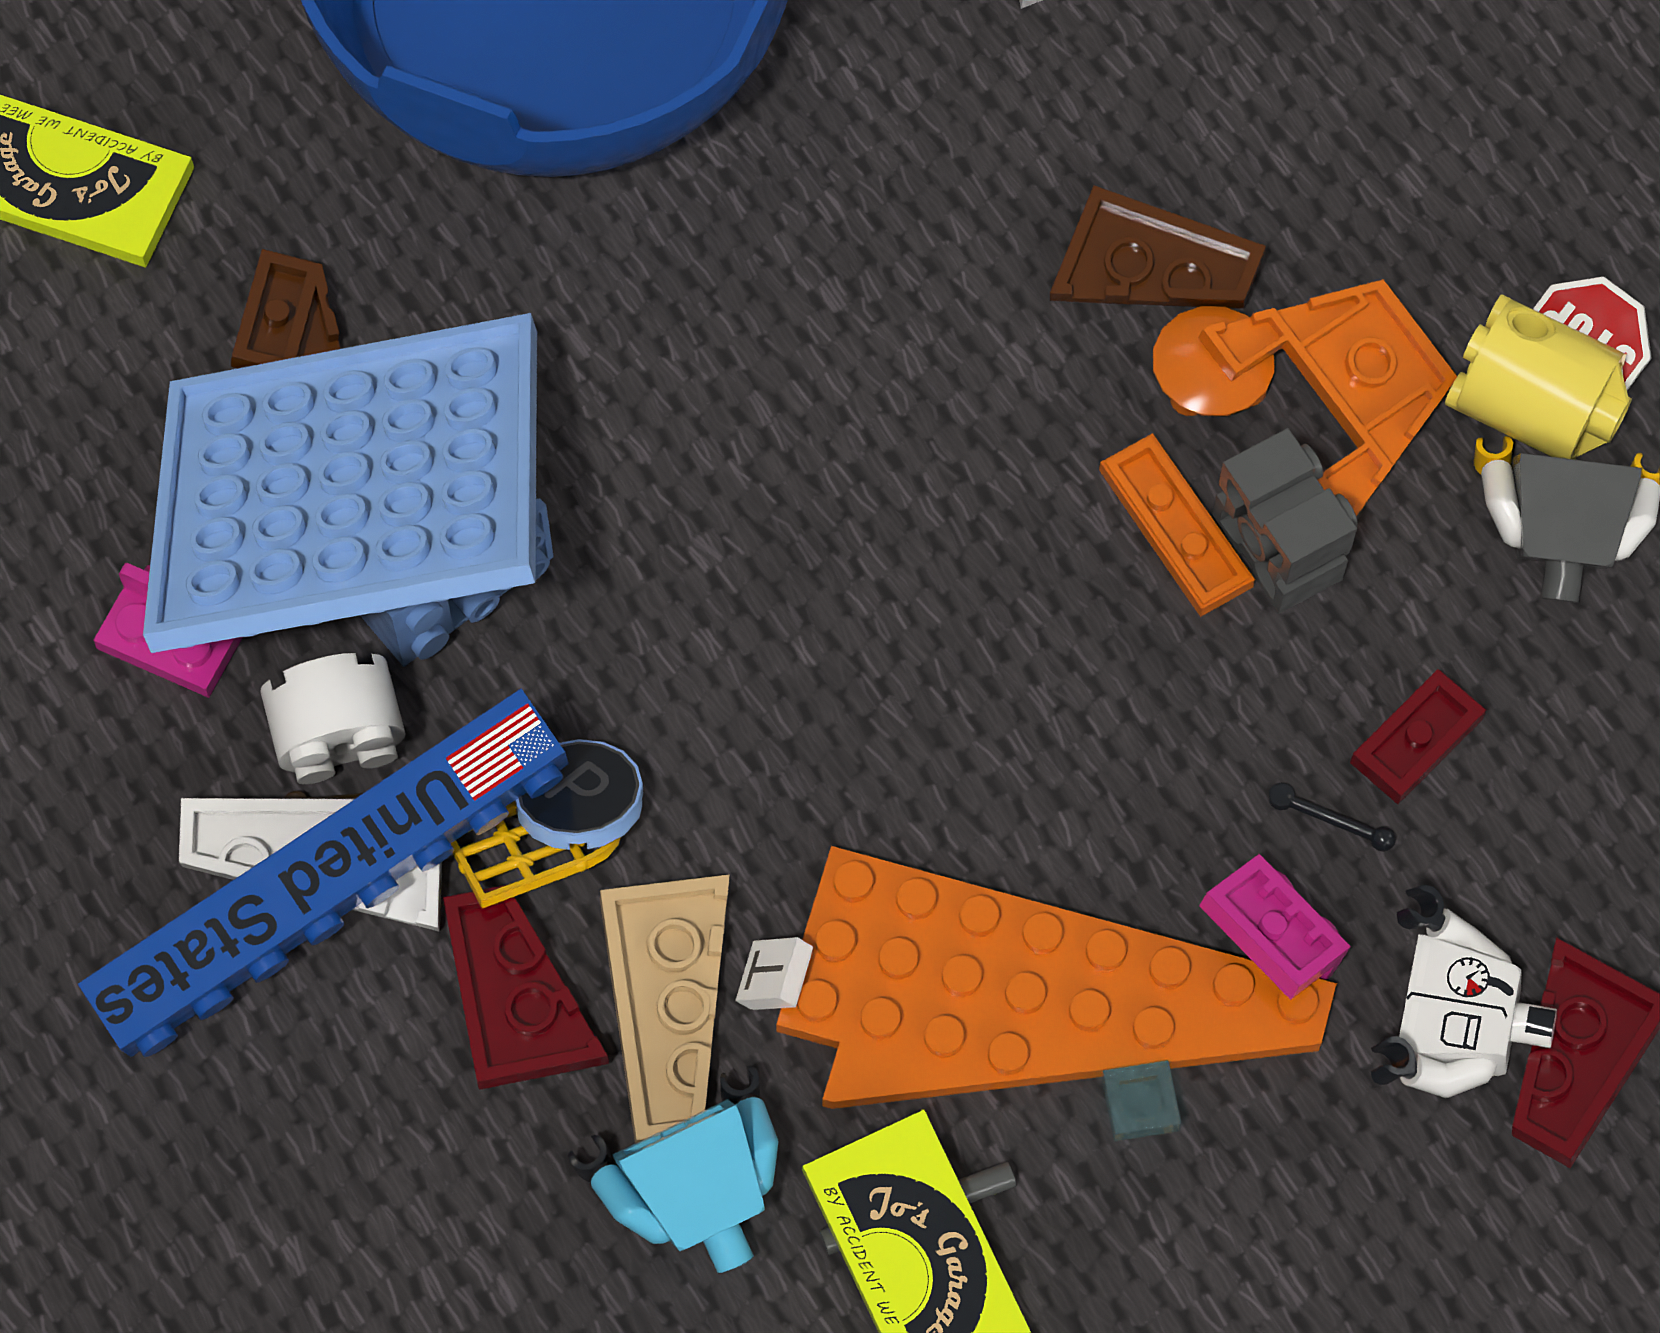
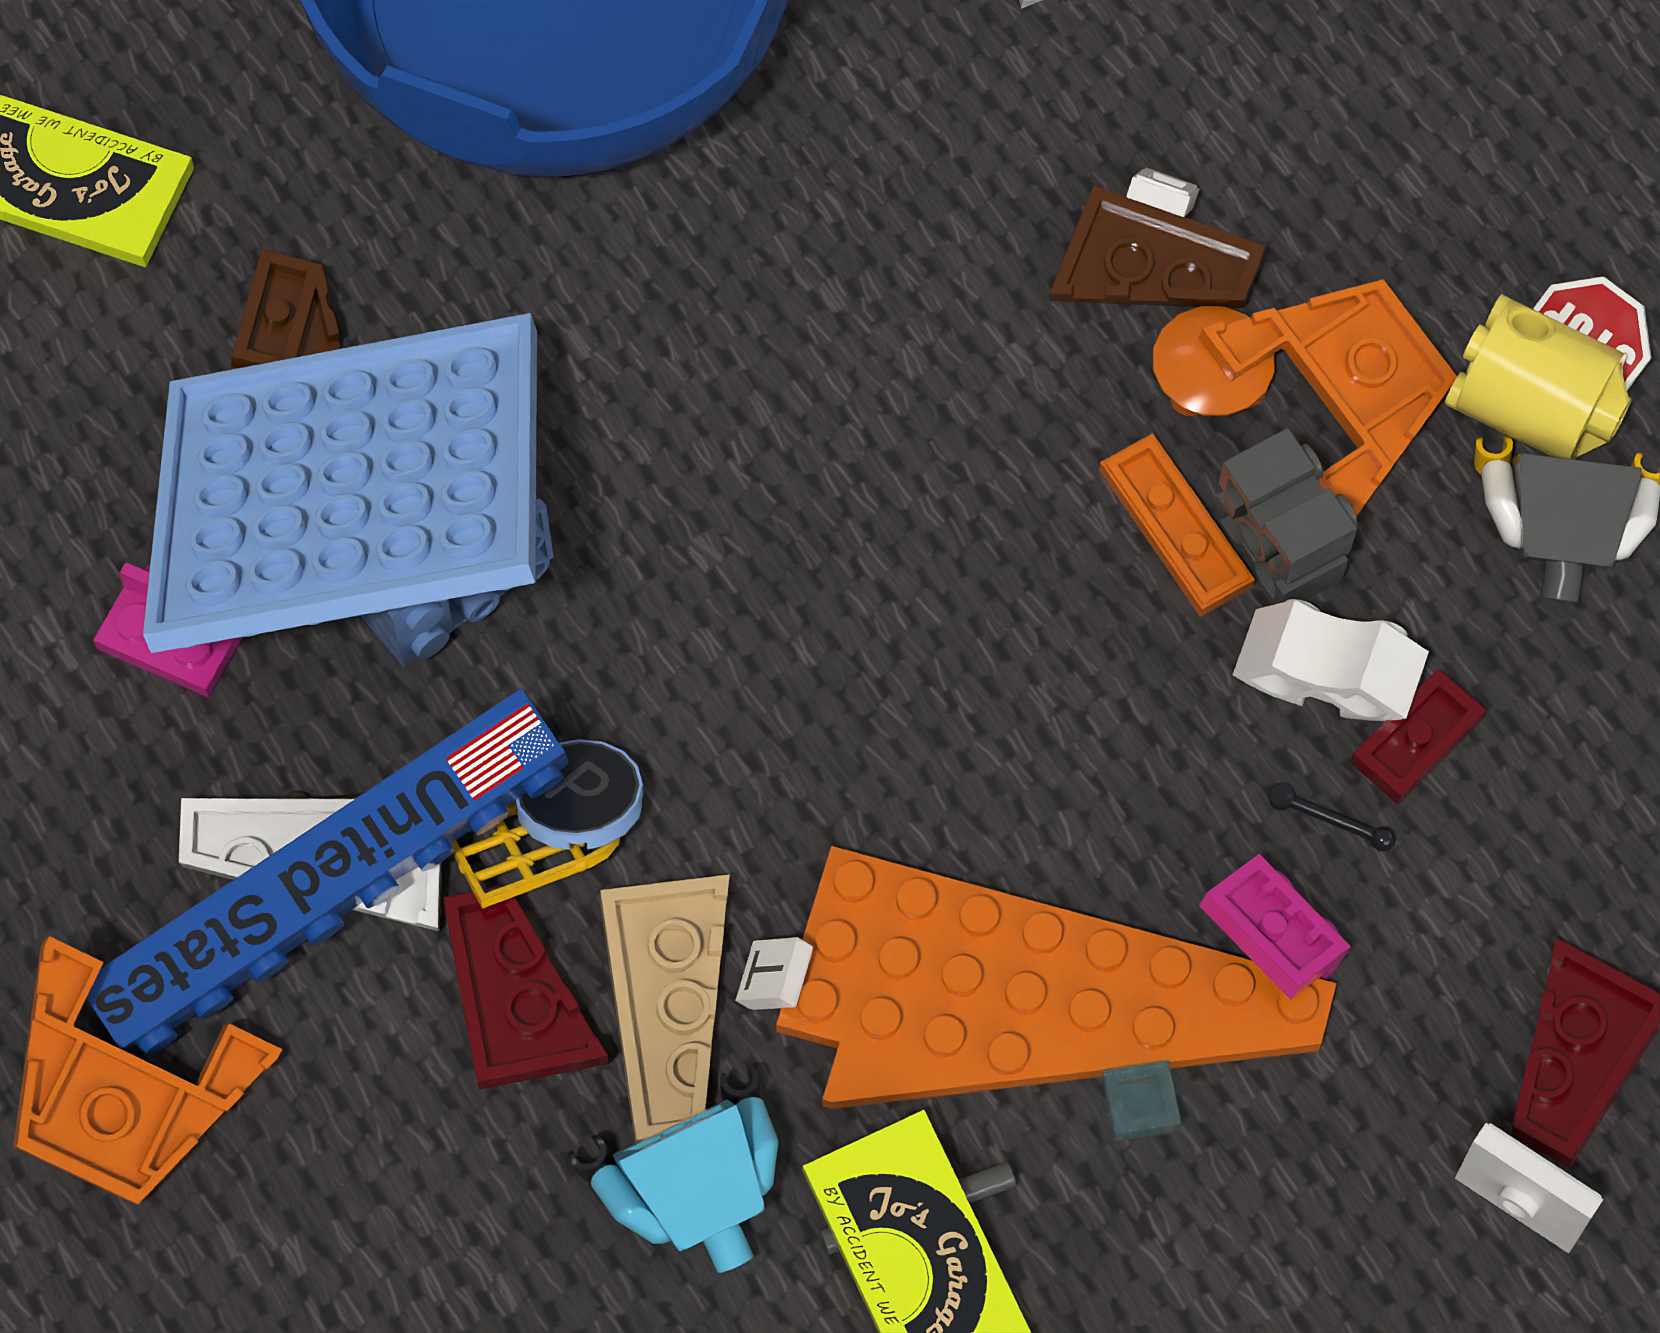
(106, 1109): none -> orange wing
(333, 716): white brick -> none
(1163, 192): none -> white tile
(1353, 664): none -> white brick
(1458, 1007): white torso -> none
(1528, 1187): none -> white plate

